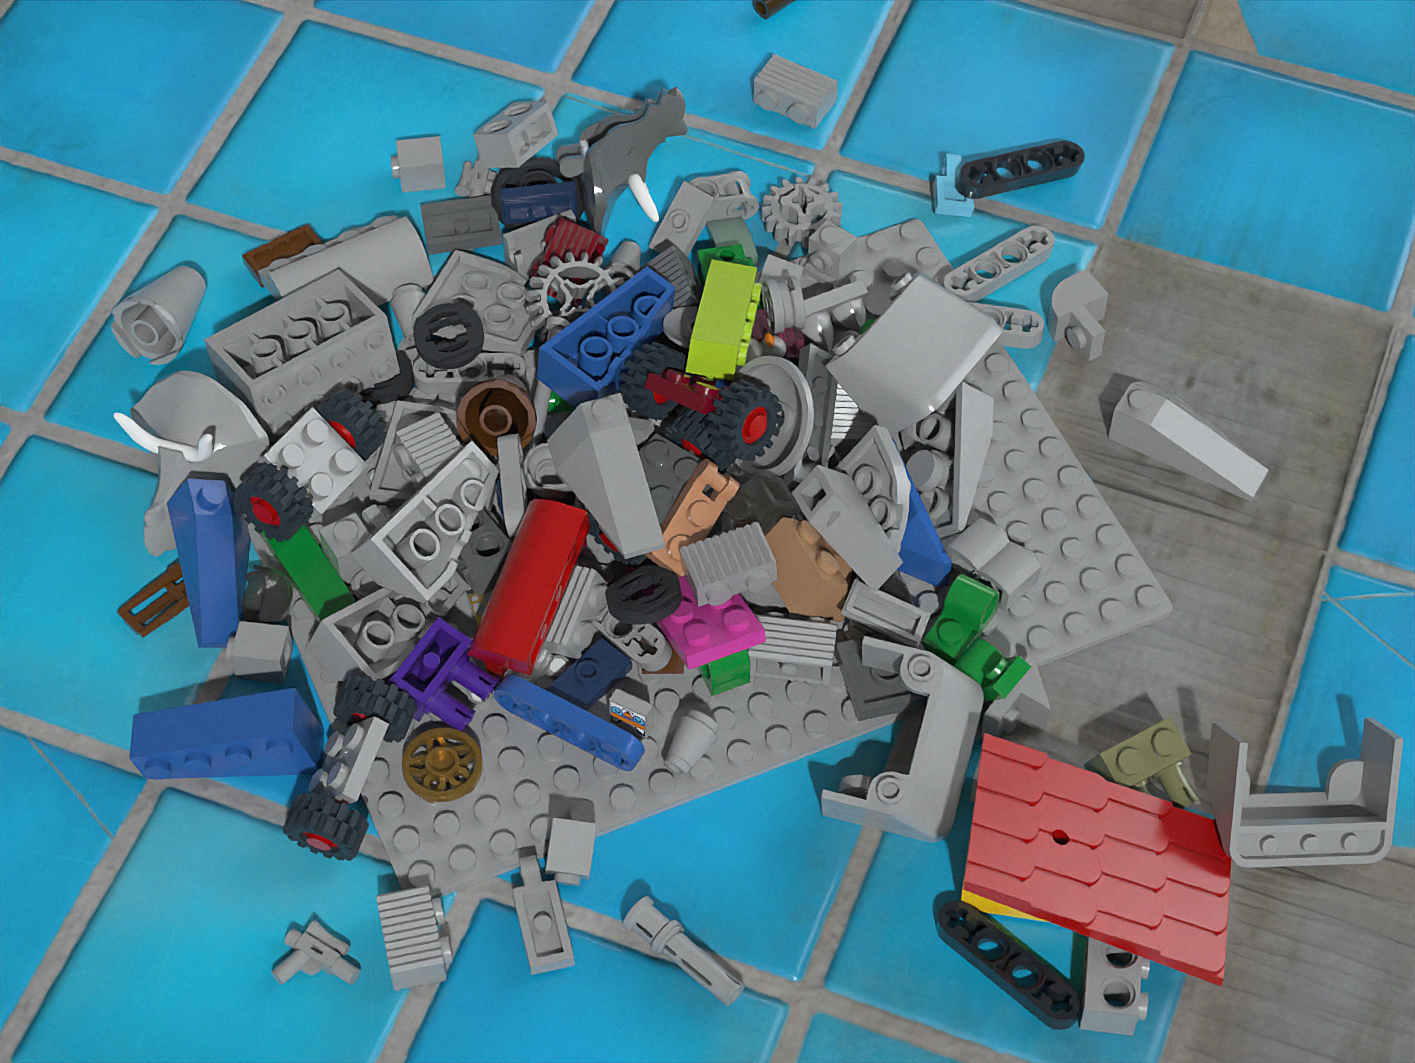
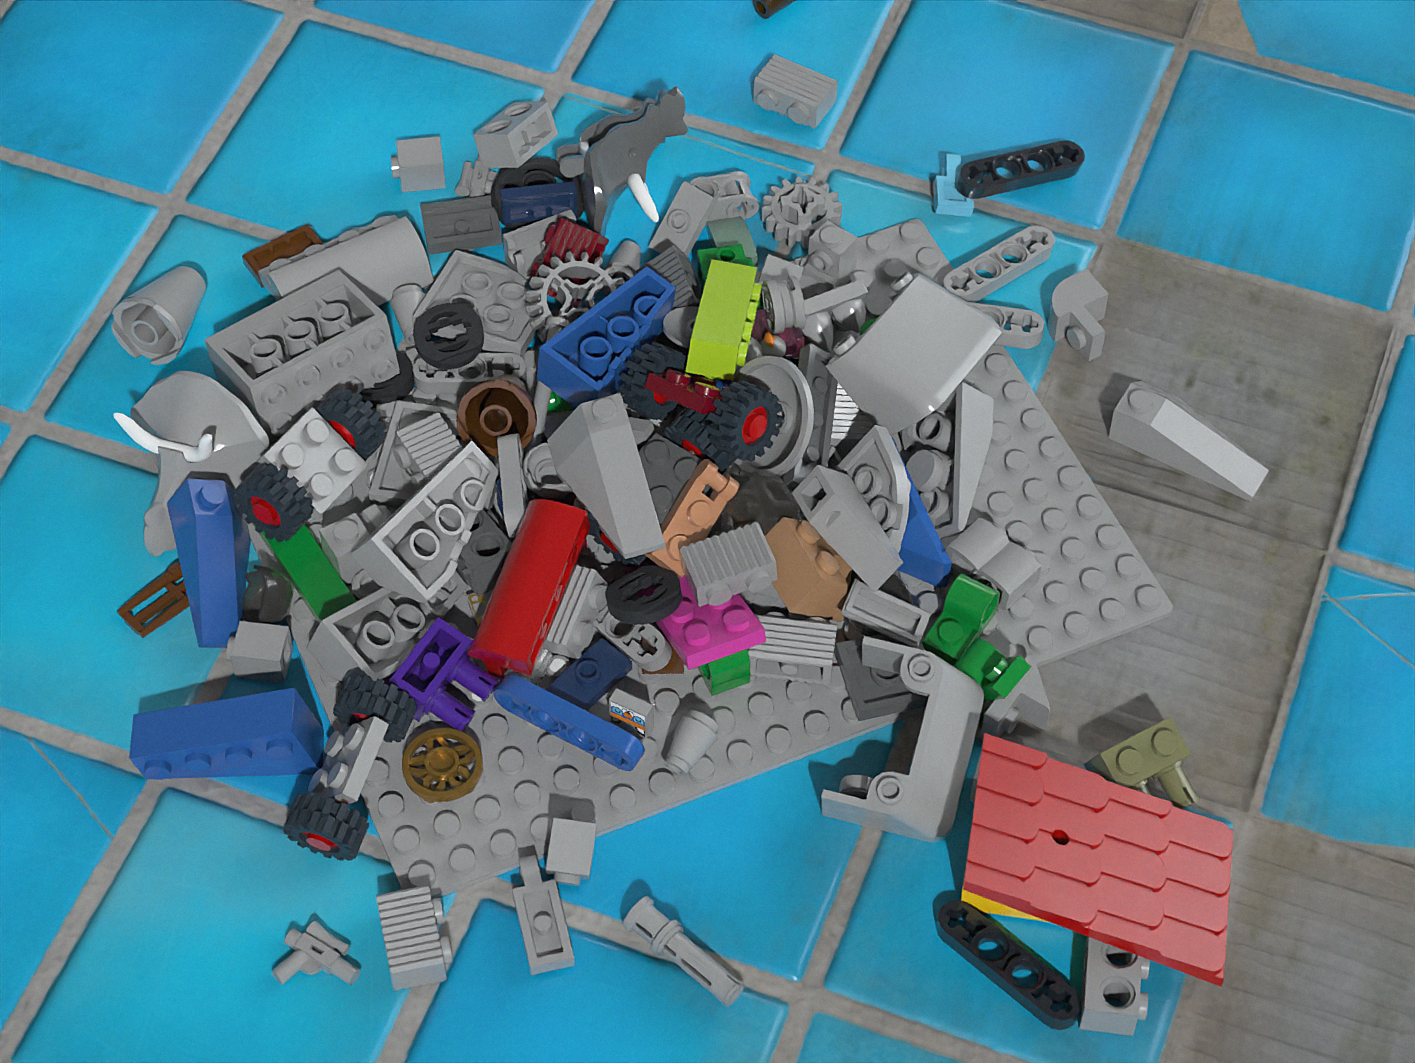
(1332, 827): light grey windscreen -> none

